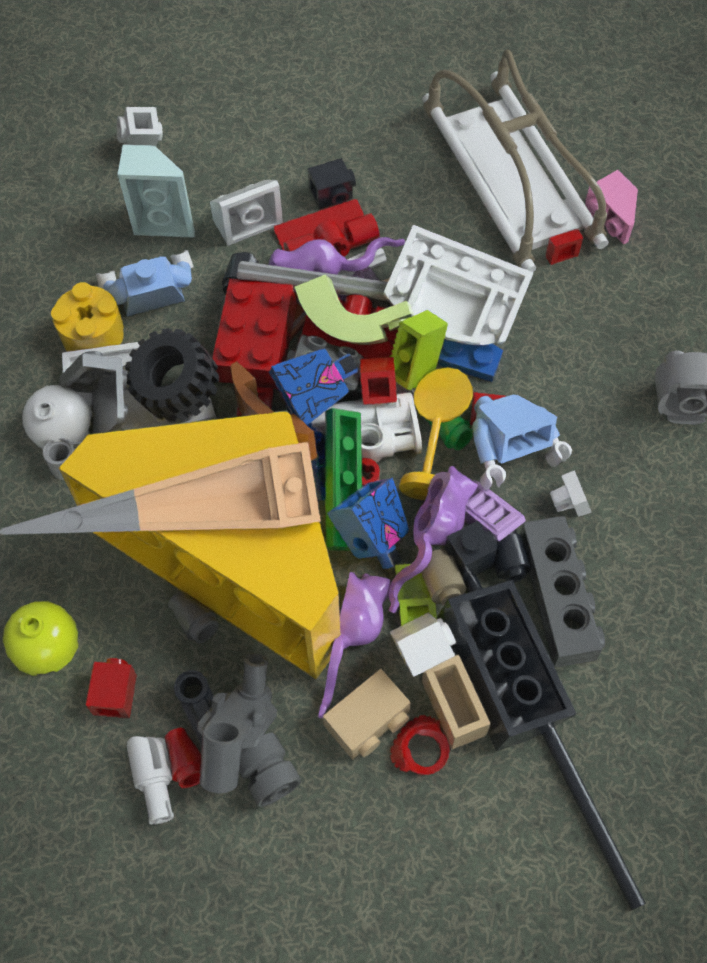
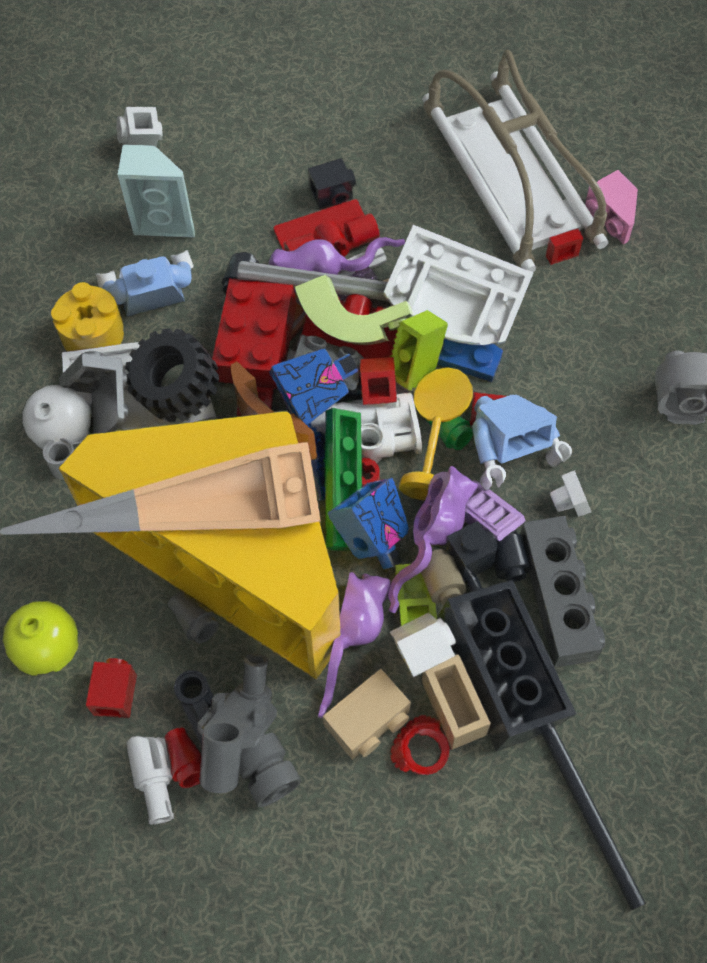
(247, 211): white slope -> none

